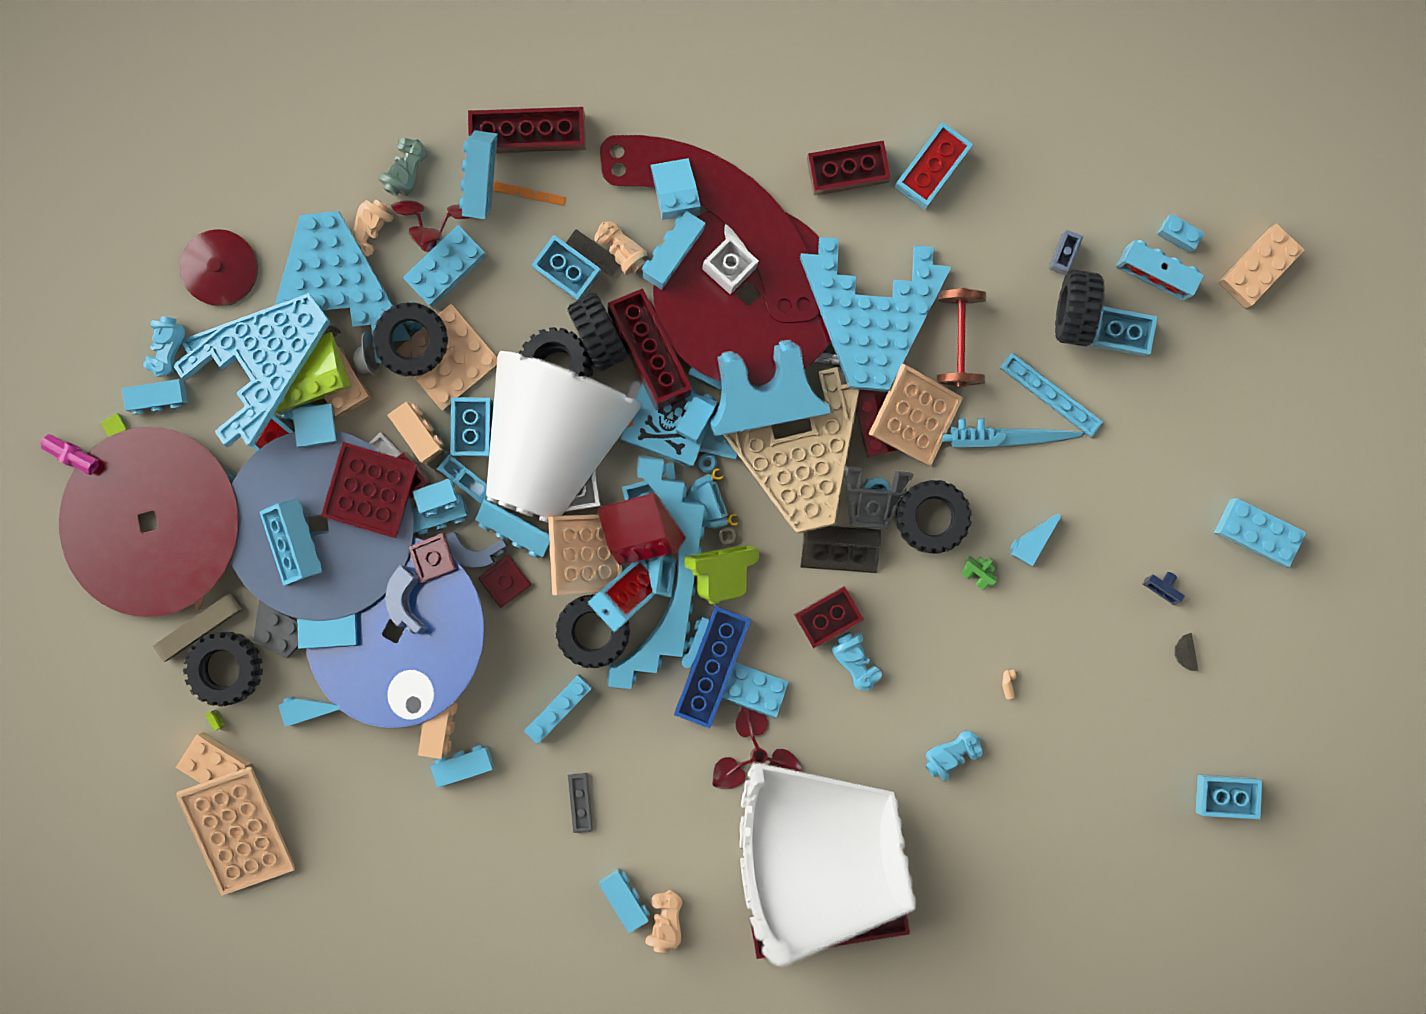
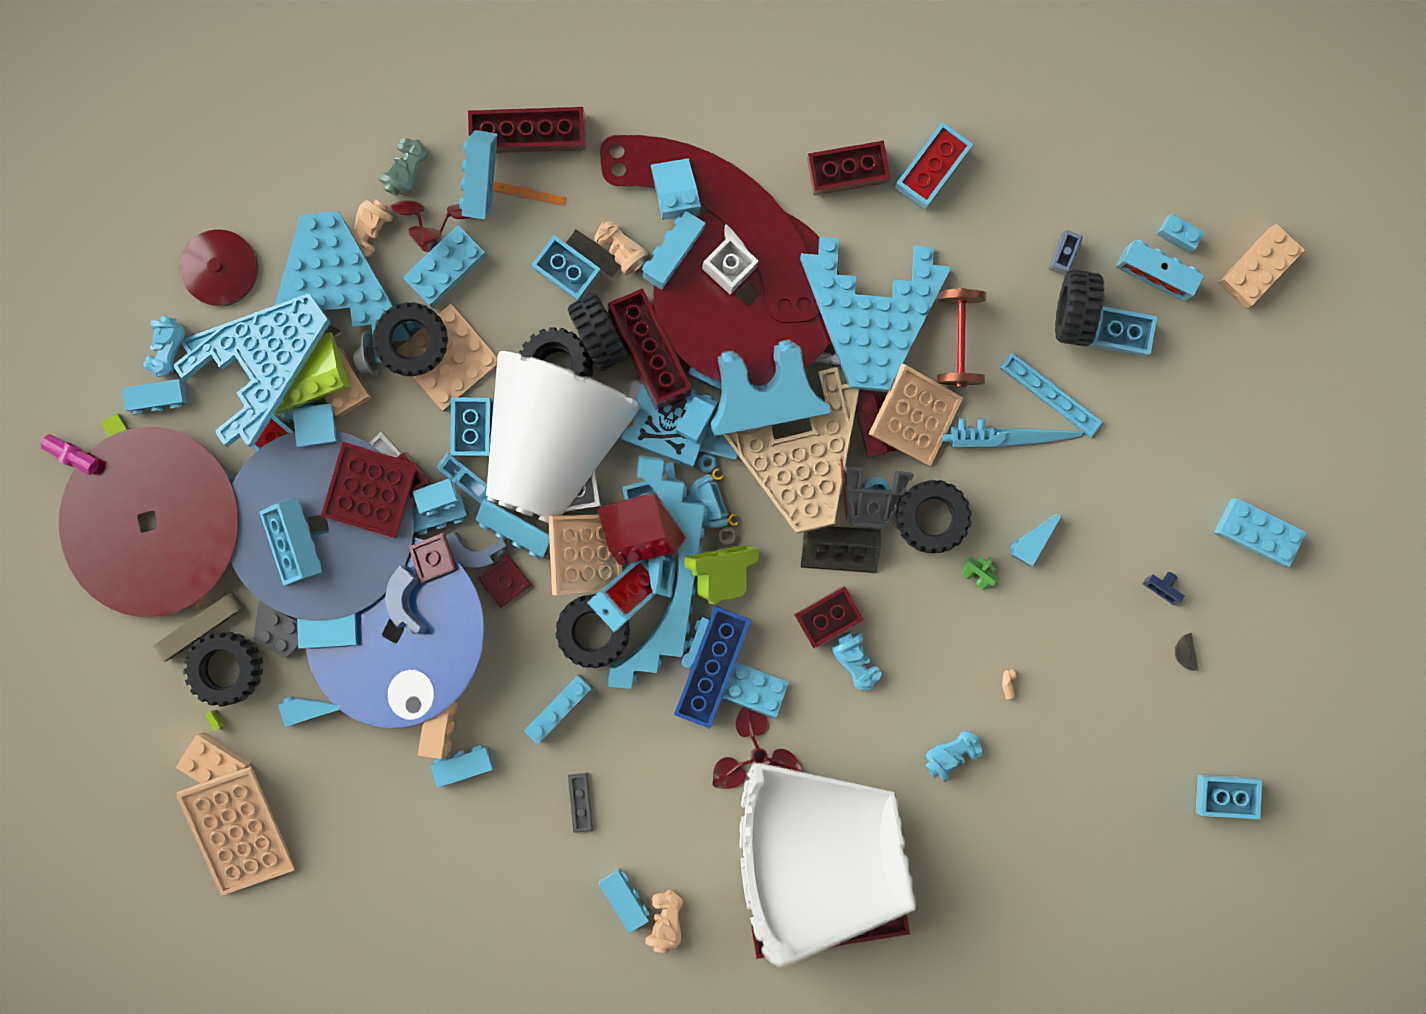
(417, 432): light nougat brick -> none
(843, 487): none -> orange piece

